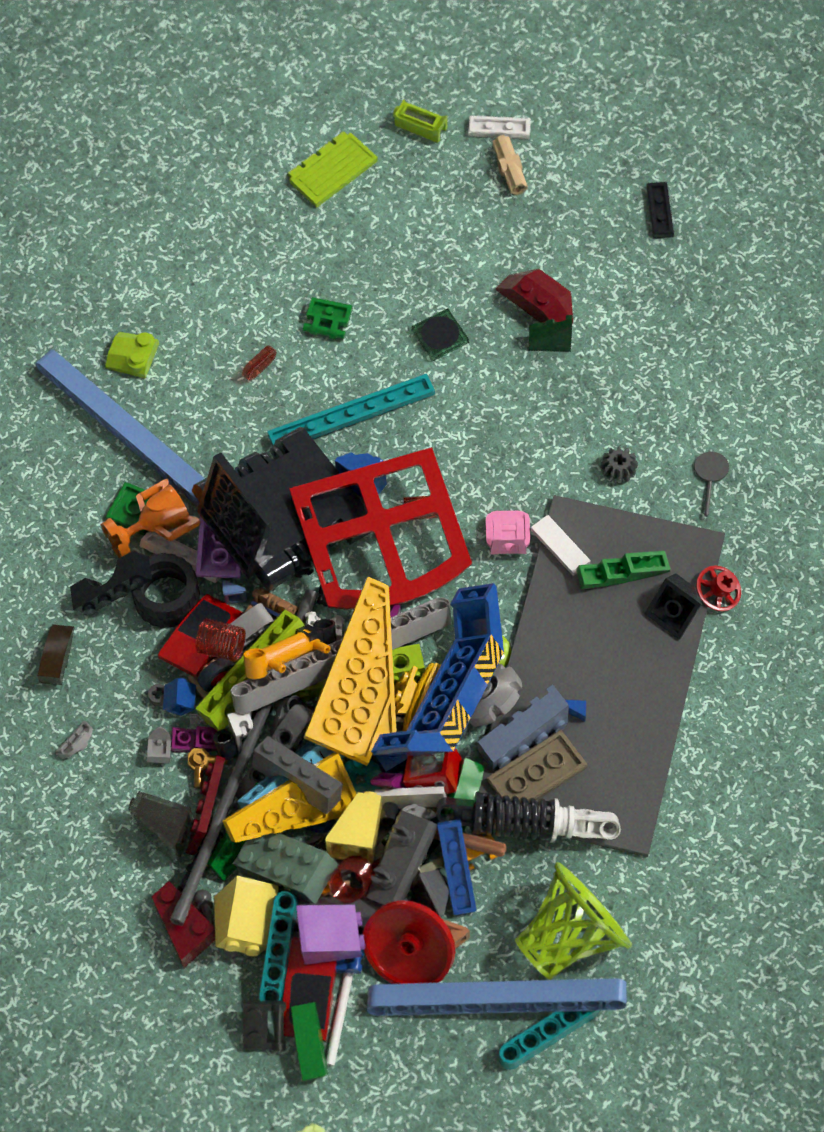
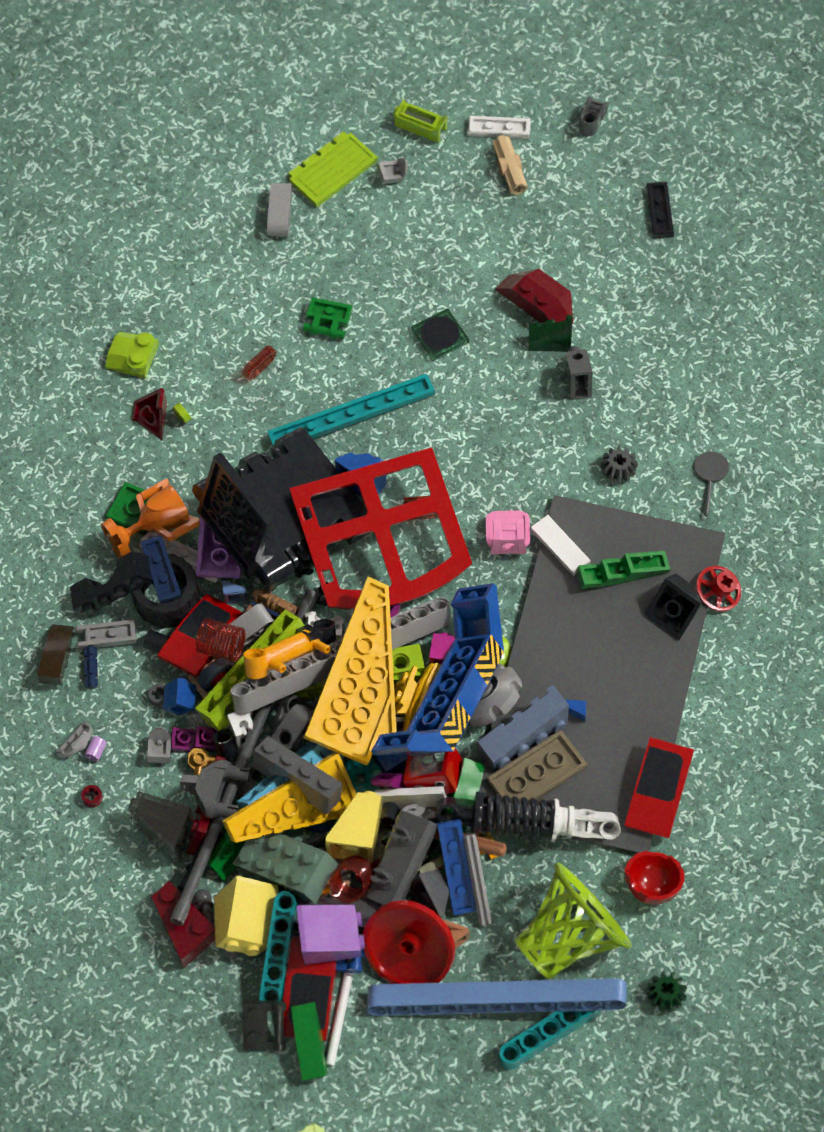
(90, 667): none -> dark blue axle
(95, 748): none -> lavender hinge
(97, 799): none -> dark red bush
(107, 634): none -> light grey hinge
(120, 423): medium blue beam -> none
(151, 412): none -> dark red slope
(154, 641): none -> black beam
(161, 569): none -> dark blue plate
(181, 413): none -> lime tile
(210, 784): none -> dark grey connector
(279, 209): none -> light grey beam
(392, 171): none -> light grey plate
(440, 647): none -> dark pink brick
(477, 879): none -> light grey axle
(576, 364): none -> dark grey torso
(592, 116): none -> dark grey piece
(654, 877): none -> red cylinder
(659, 787): none -> slope
(667, 999): none -> dark green gear

